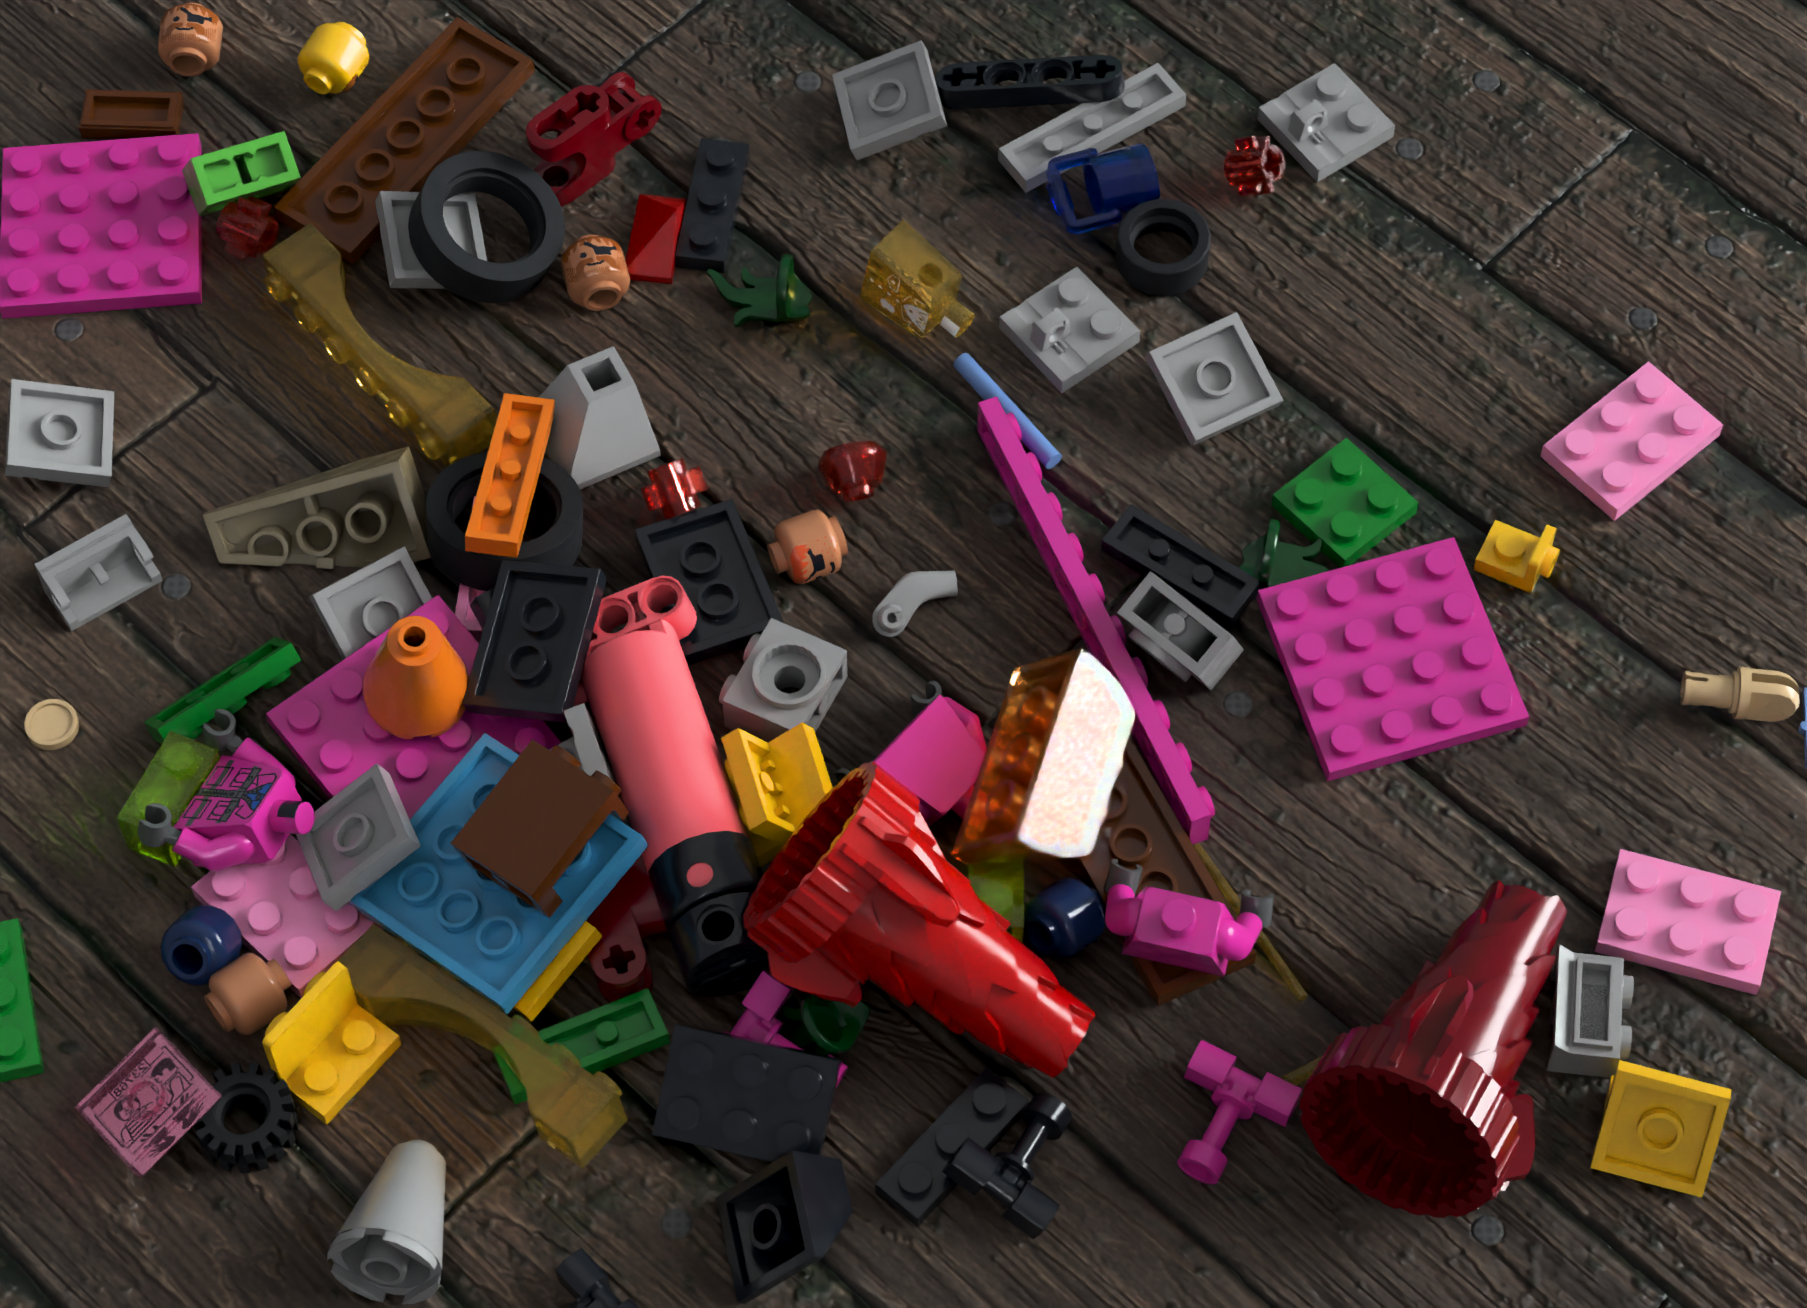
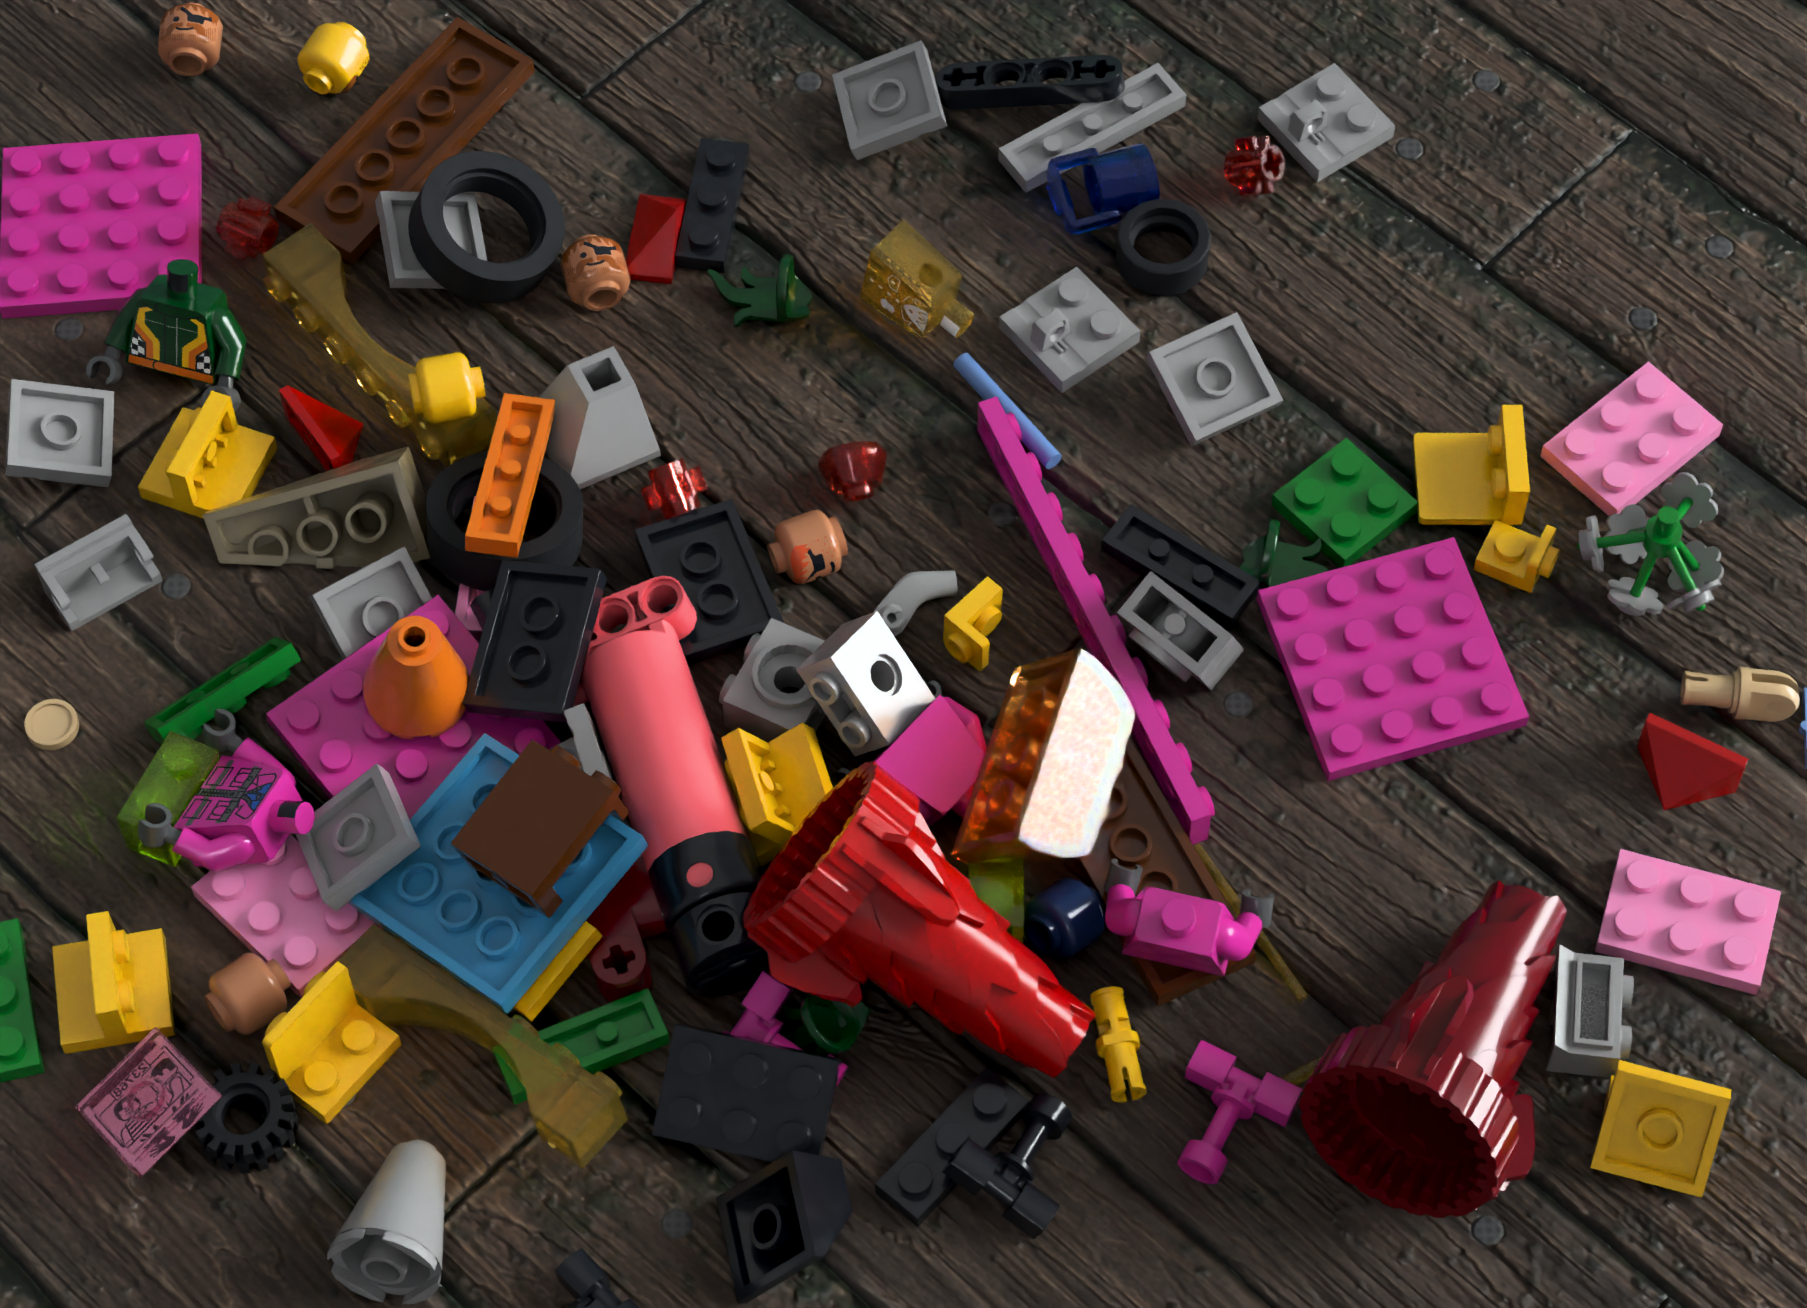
(112, 987): none -> yellow bracket
(130, 114): reddish brown tile -> none
(177, 331): none -> dark green torso
(200, 944): dark blue head -> none
(207, 460): none -> yellow bracket
(242, 171): bright green brick -> none
(324, 430): none -> red slope
(445, 387): none -> yellow head
(590, 130): dark red piece -> none
(865, 684): none -> light grey brick
(972, 621): none -> yellow bracket
(1117, 1043): none -> yellow pin
(1473, 474): none -> yellow bracket
(1656, 537): none -> light grey plant
(1687, 765): none -> red slope

